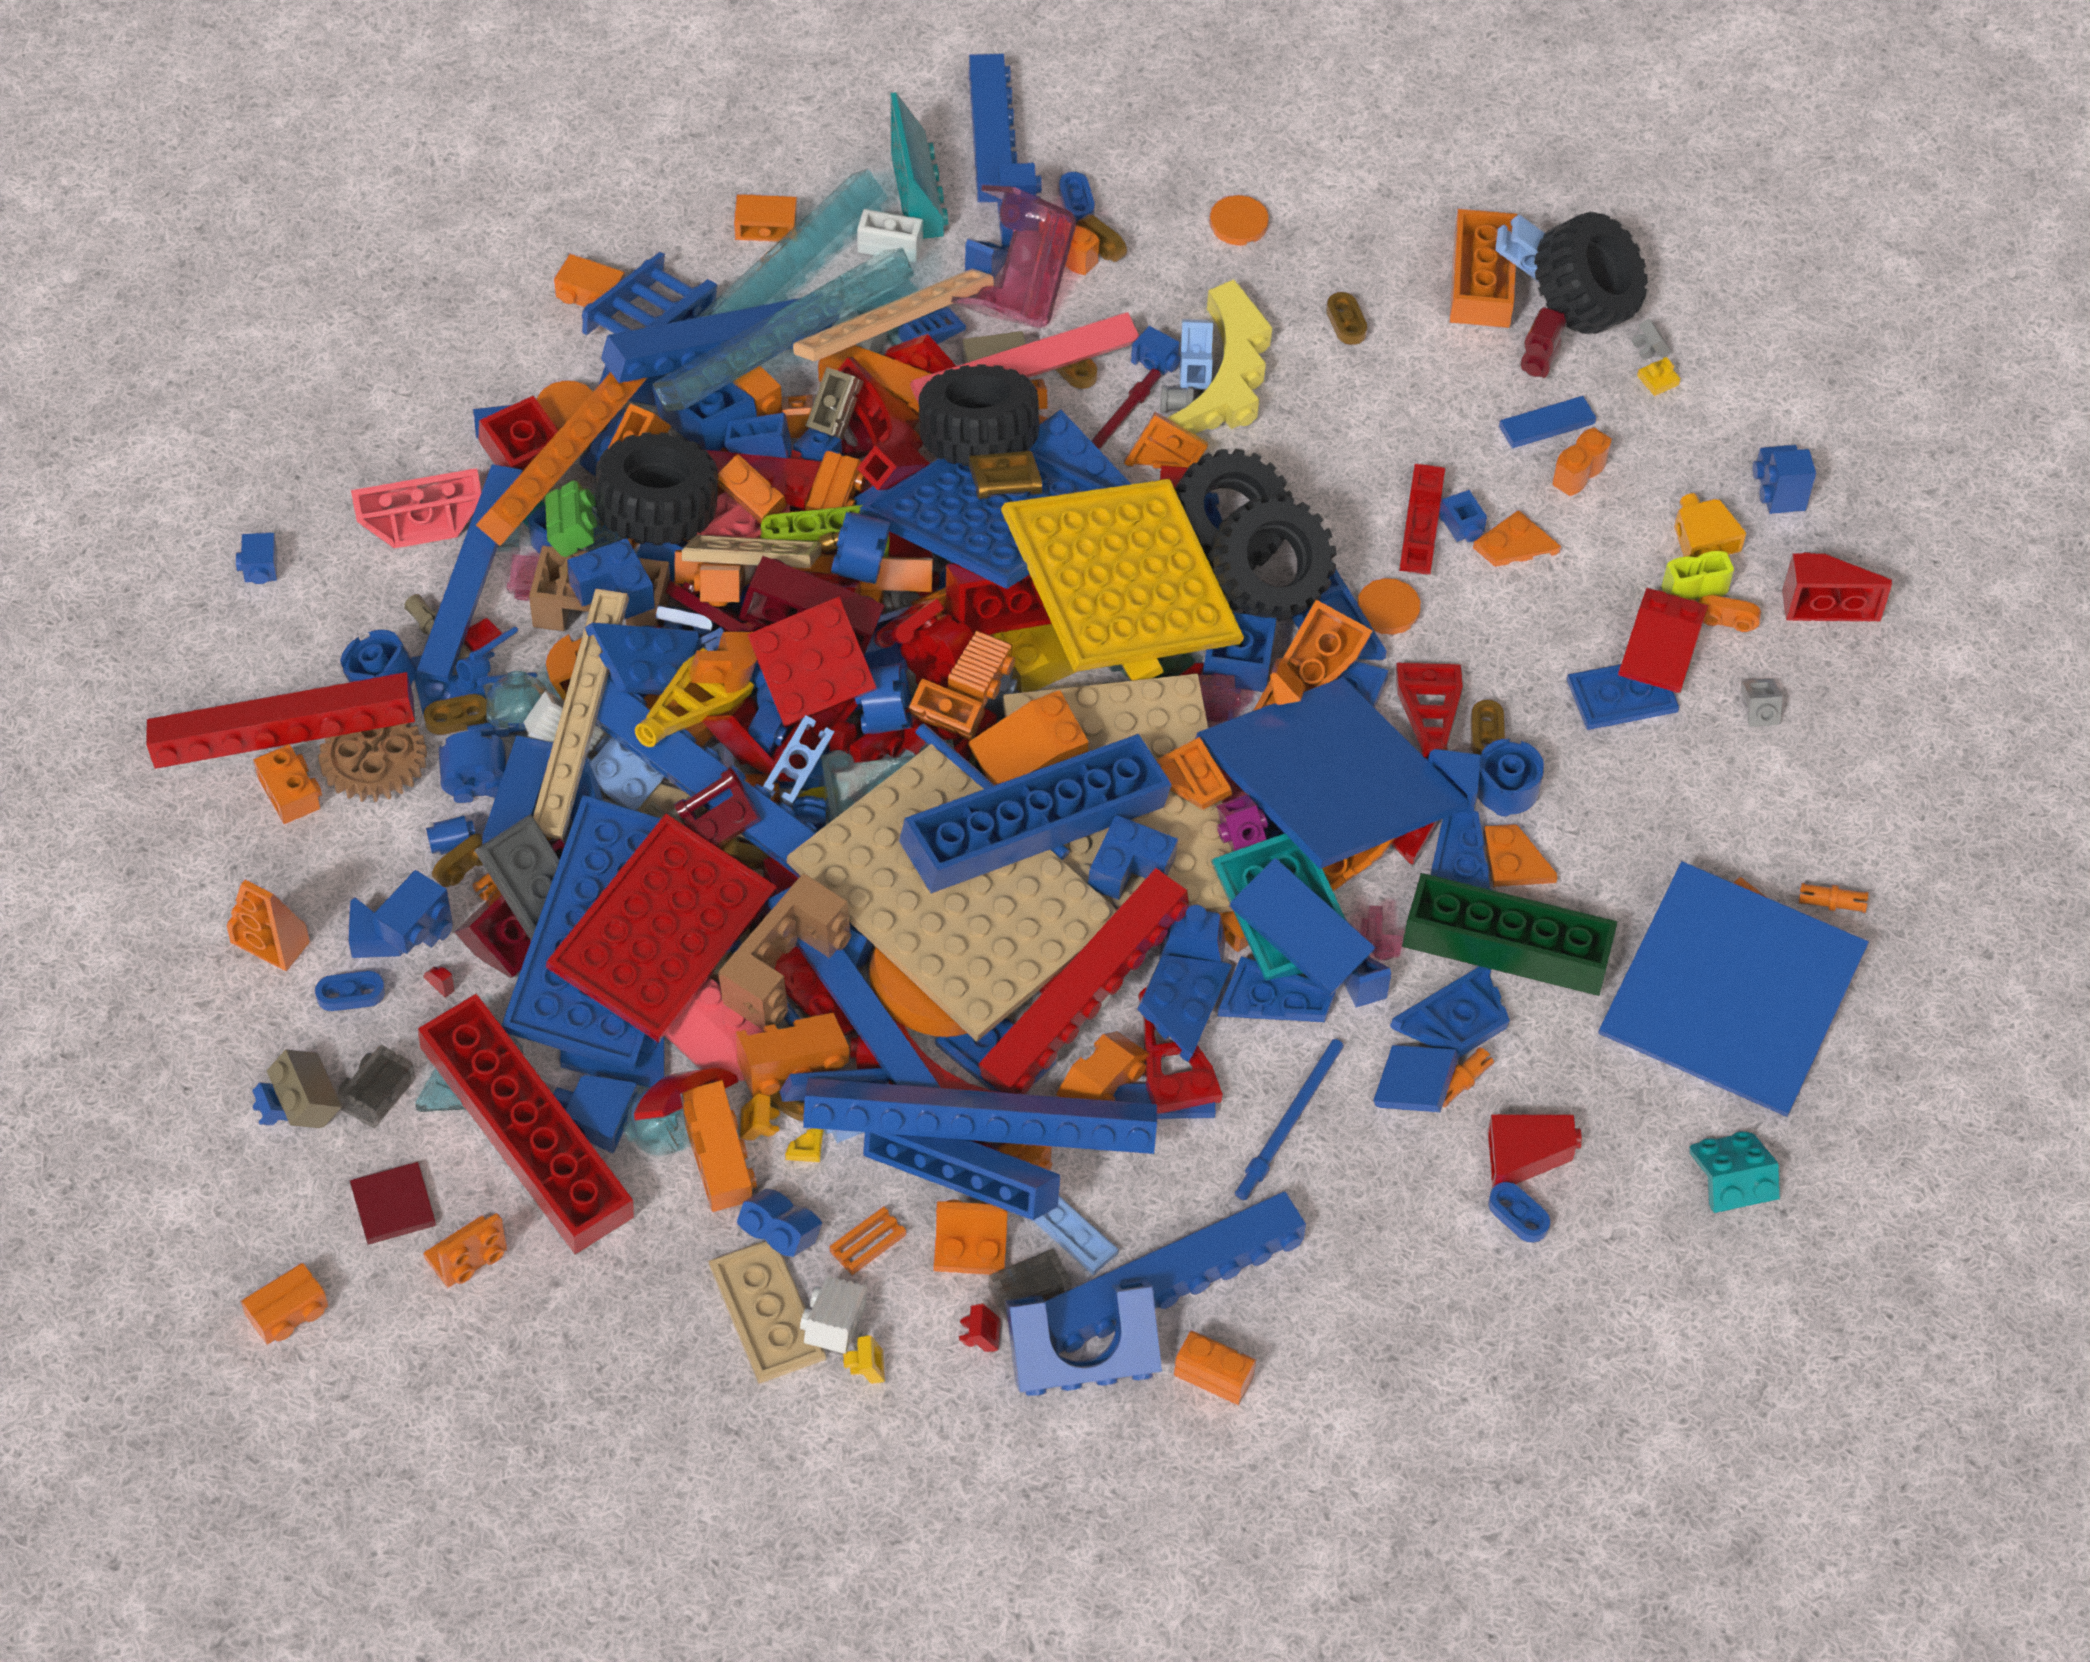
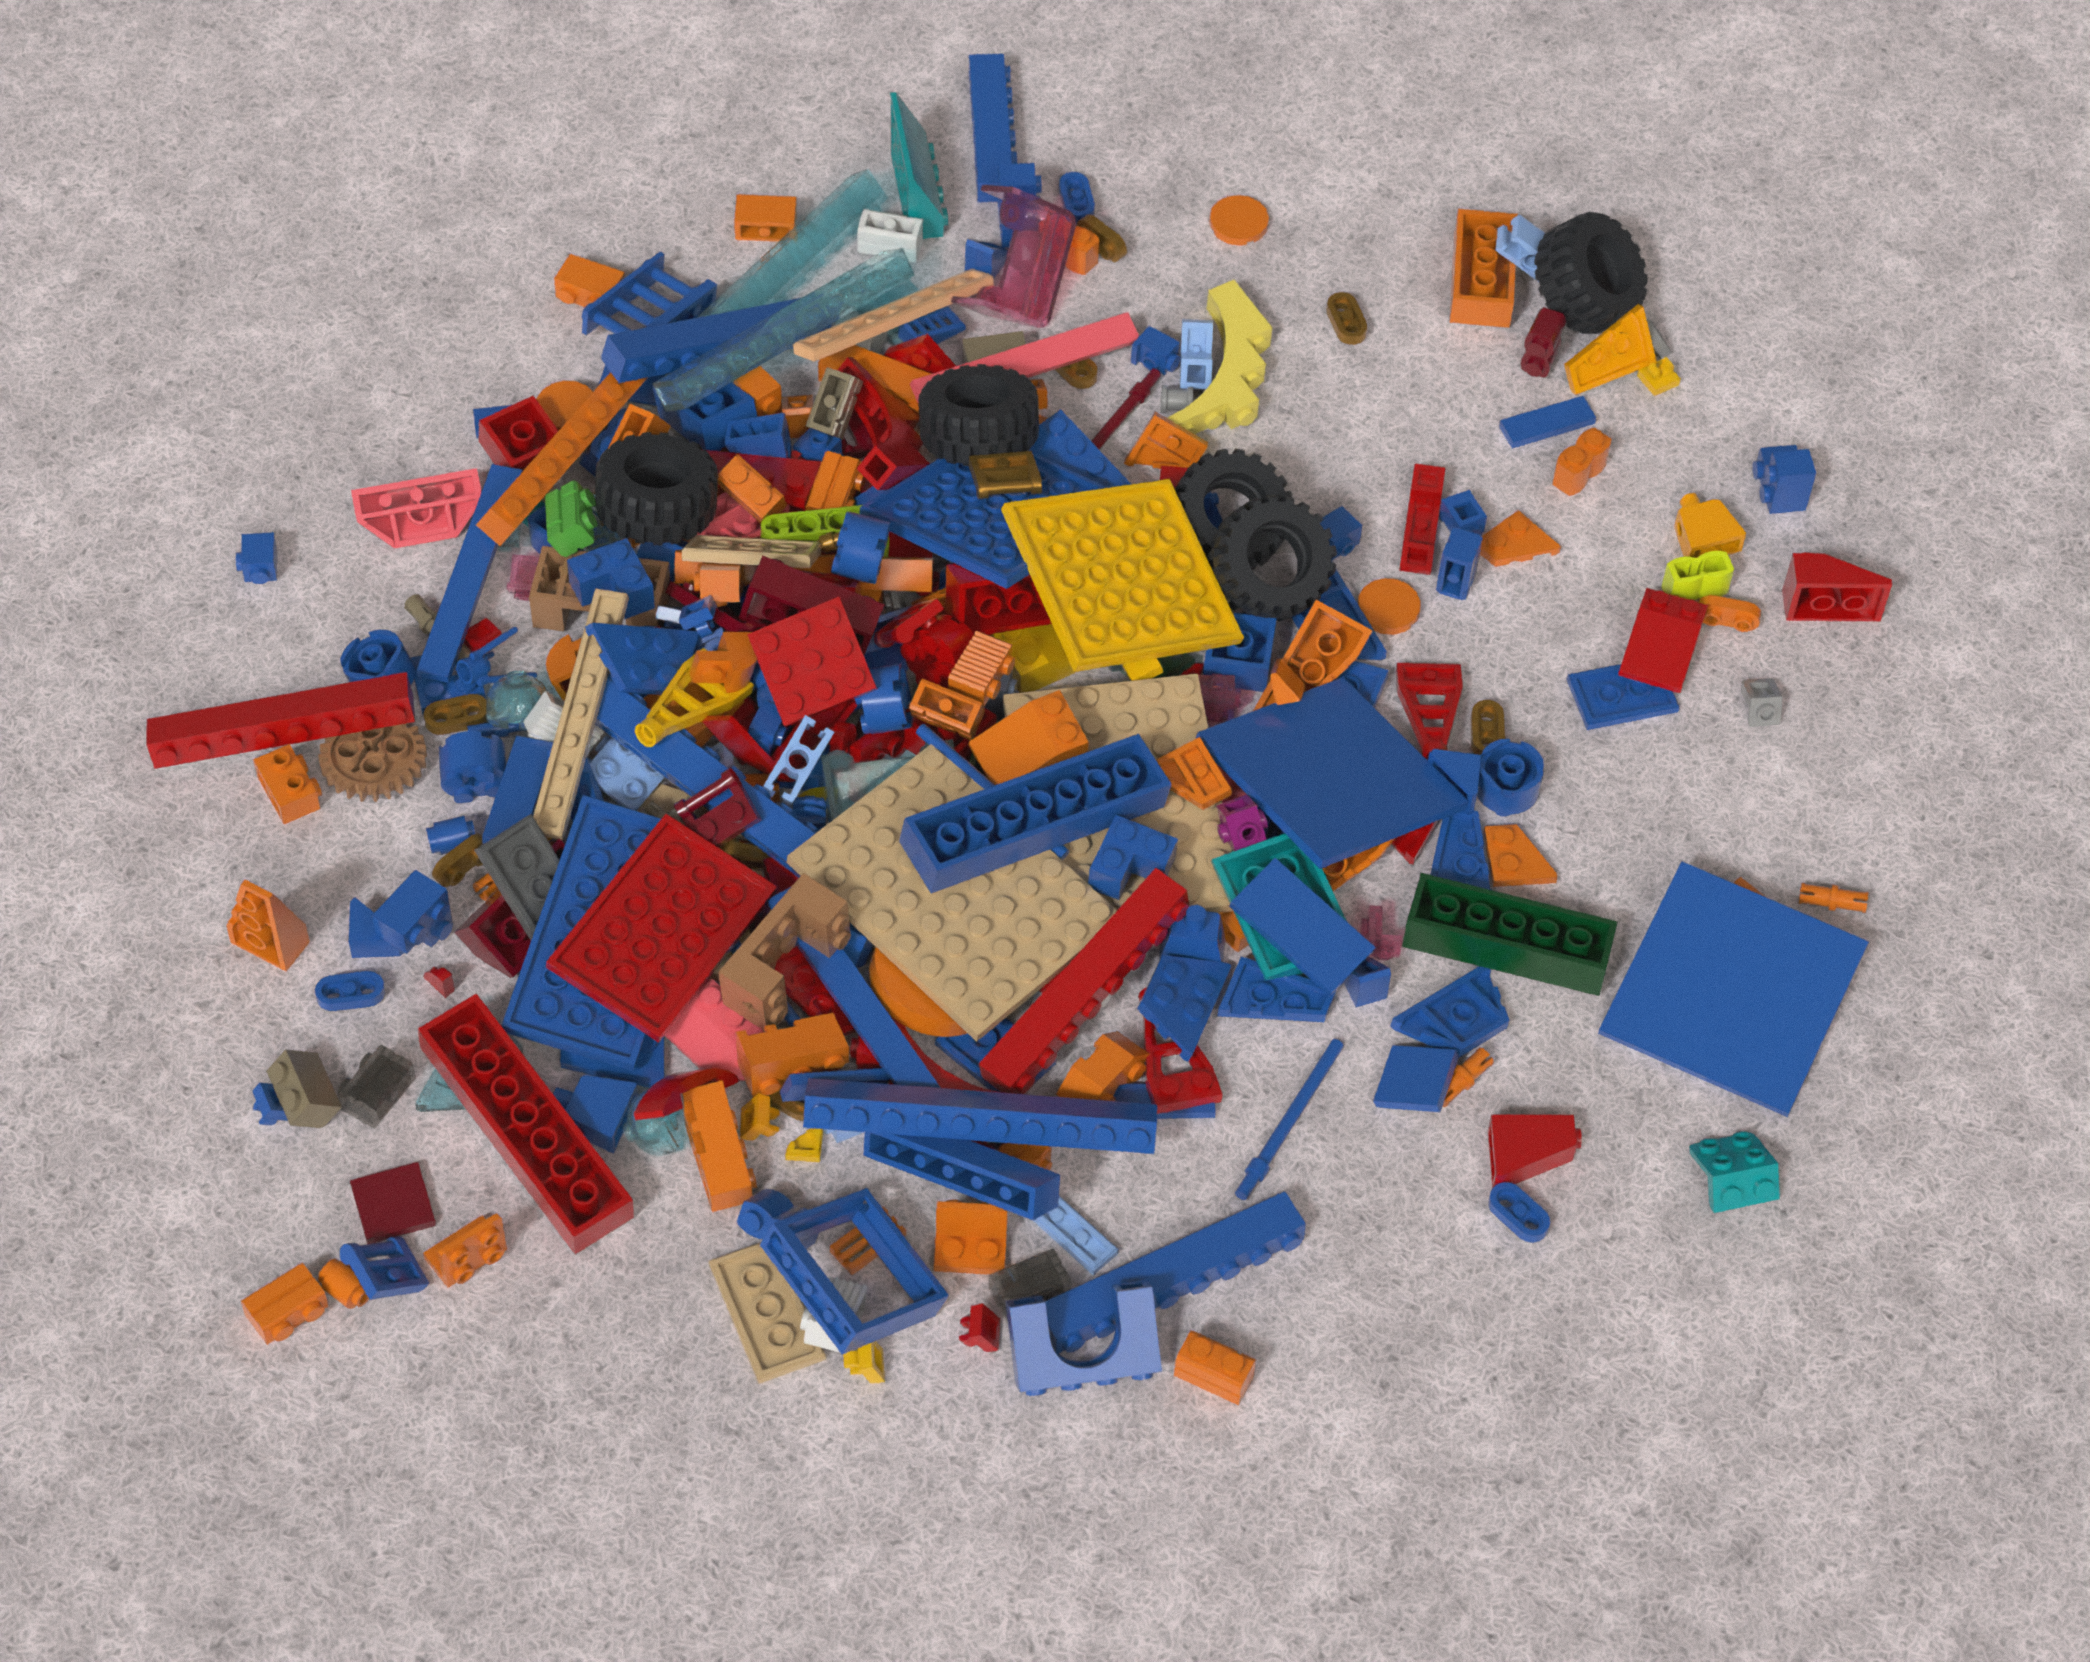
(342, 1284): none -> orange brick
(385, 1277): none -> blue plate
(699, 615): none -> blue tile
(819, 1294): none -> blue window
(1345, 531): none -> blue brick
(1459, 563): none -> blue brick
(1613, 354): none -> light orange wing

